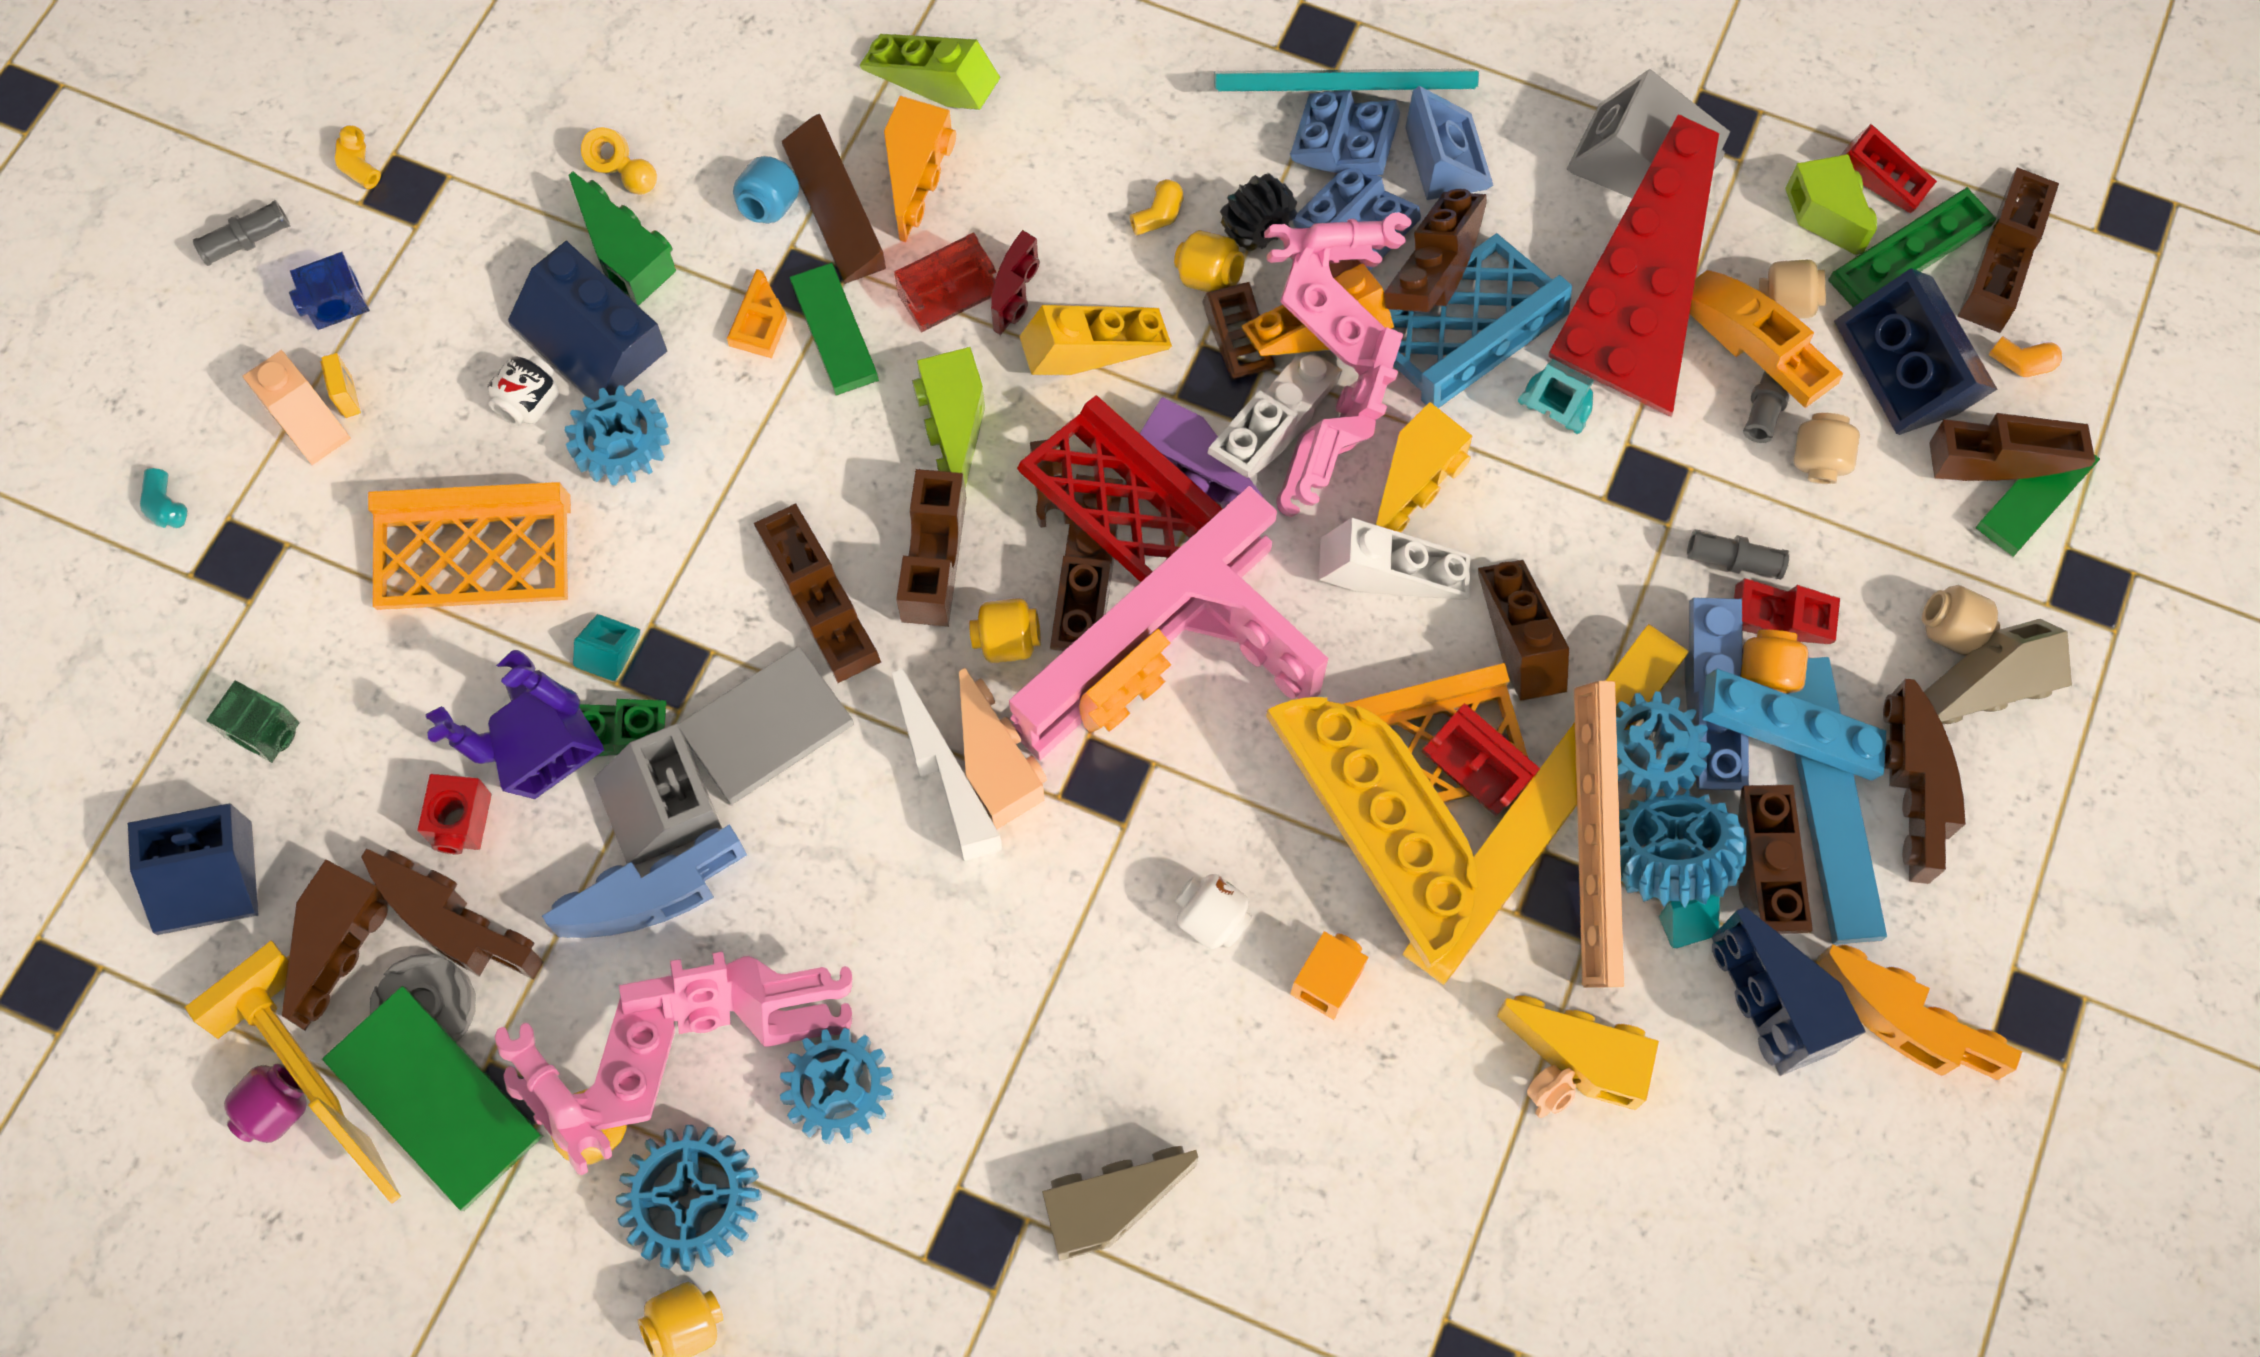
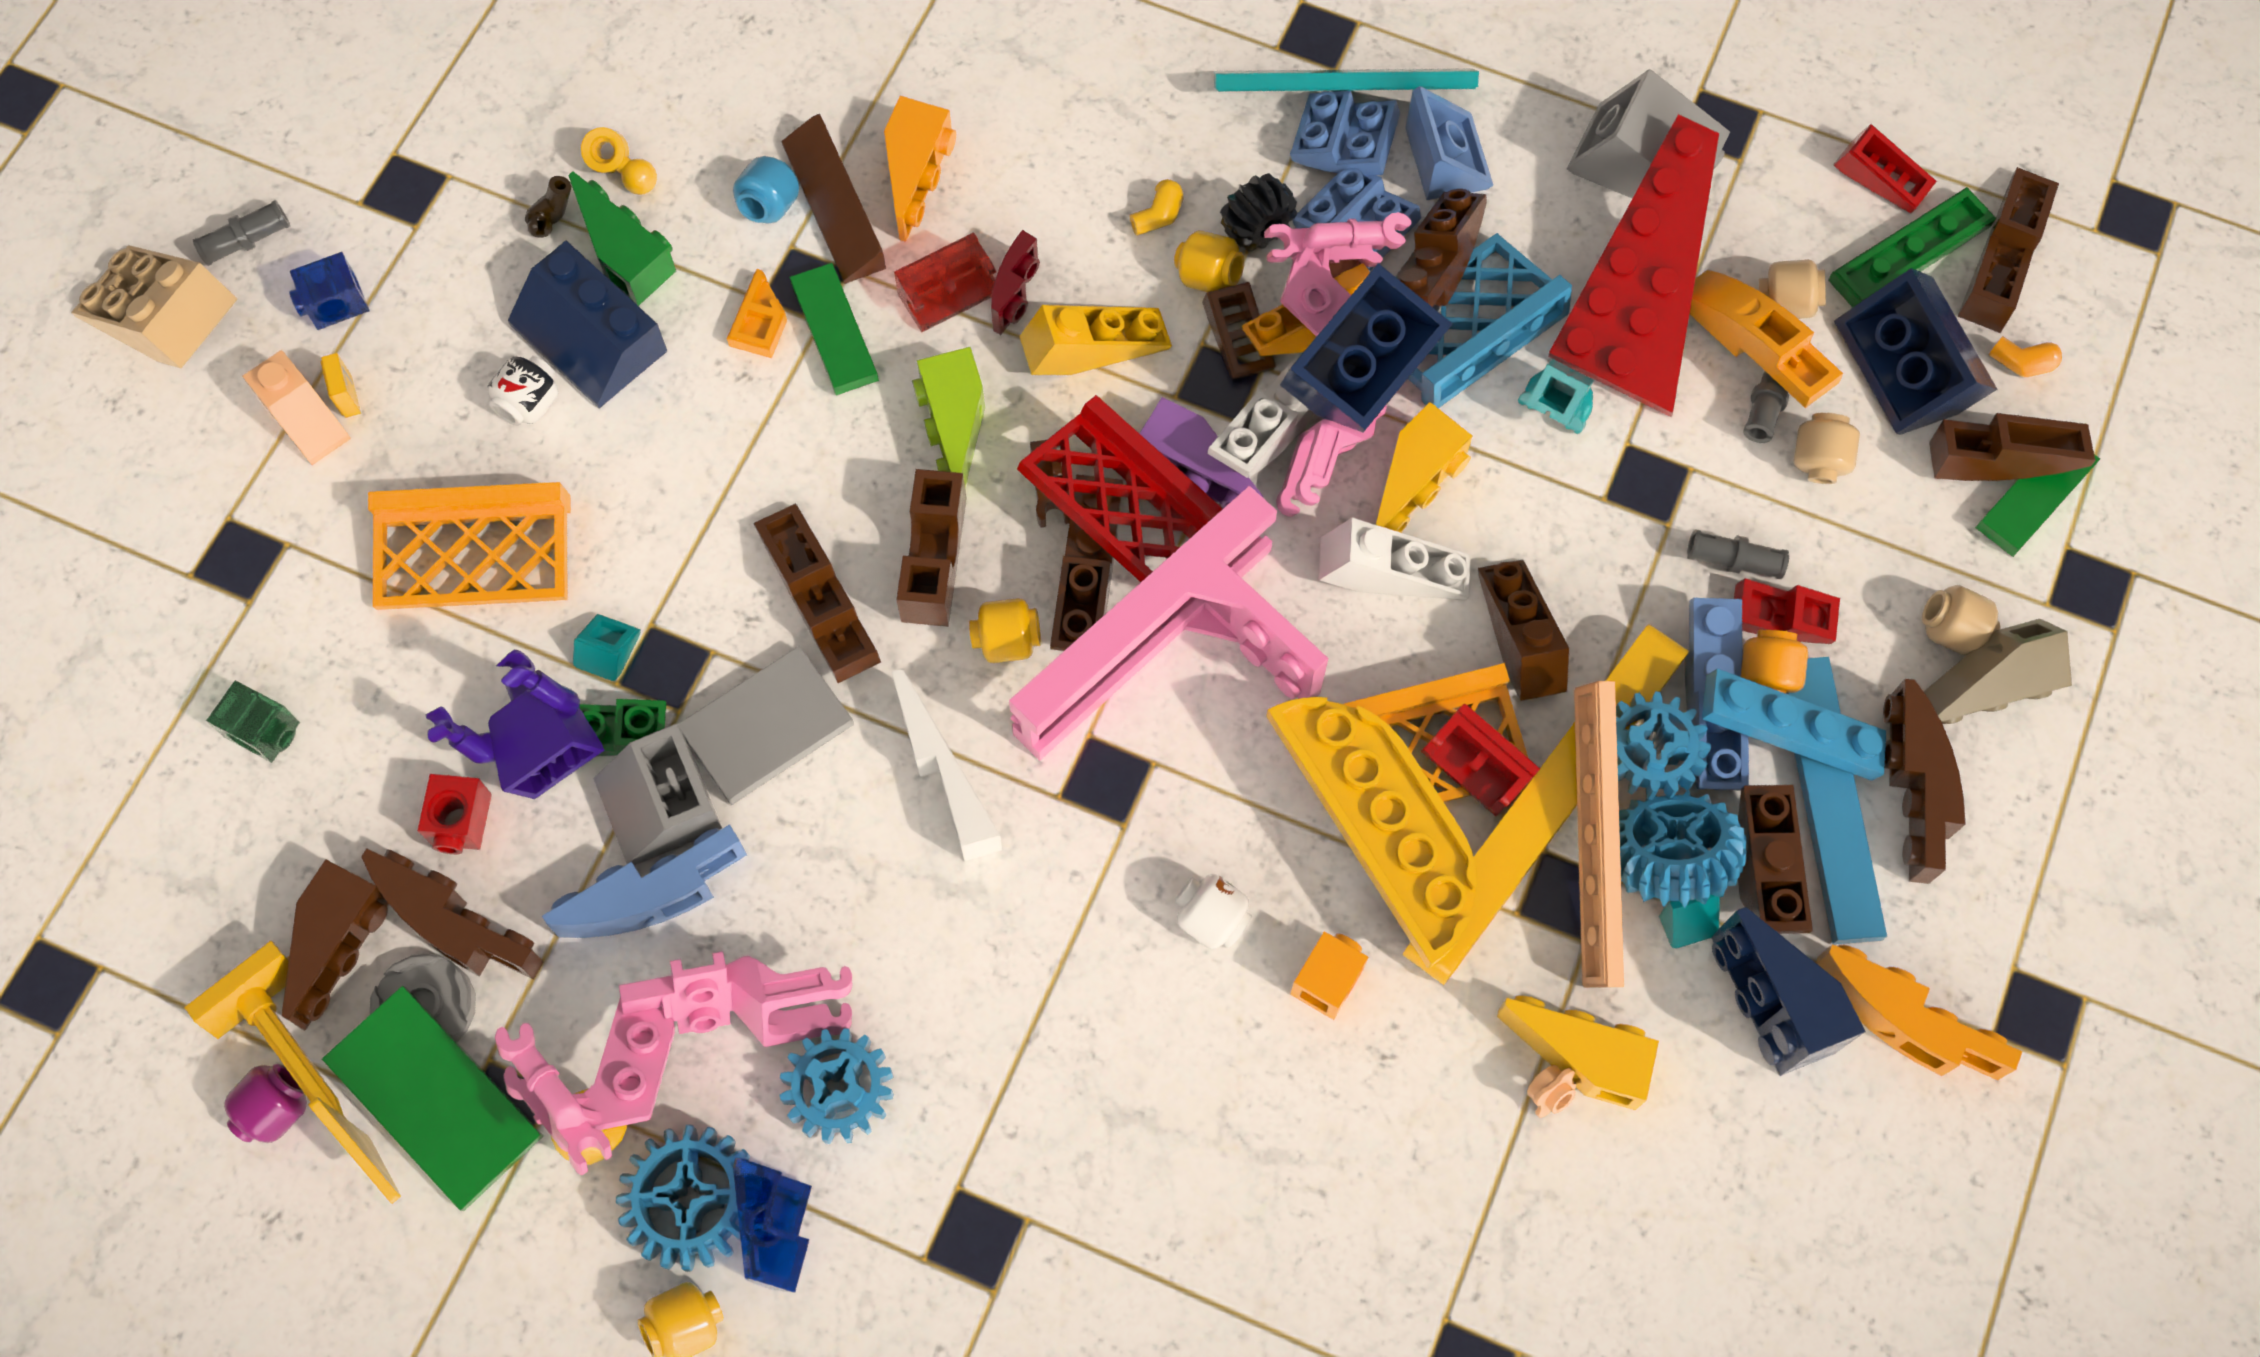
(155, 304): none -> tan slope
(155, 502): teal arm -> none
(194, 868): dark blue slope -> none
(350, 157): yellow arm -> none
(548, 208): none -> dark brown arm
(617, 435): dark azure gear -> none
(769, 1225): none -> clear blue slope
(938, 68): lime slope -> none
(993, 762): light nougat slope -> none
(1103, 1208): dark tan slope -> none
(1133, 676): light orange slope -> none
(1366, 351): none -> dark blue slope
(1832, 203): lime slope -> none

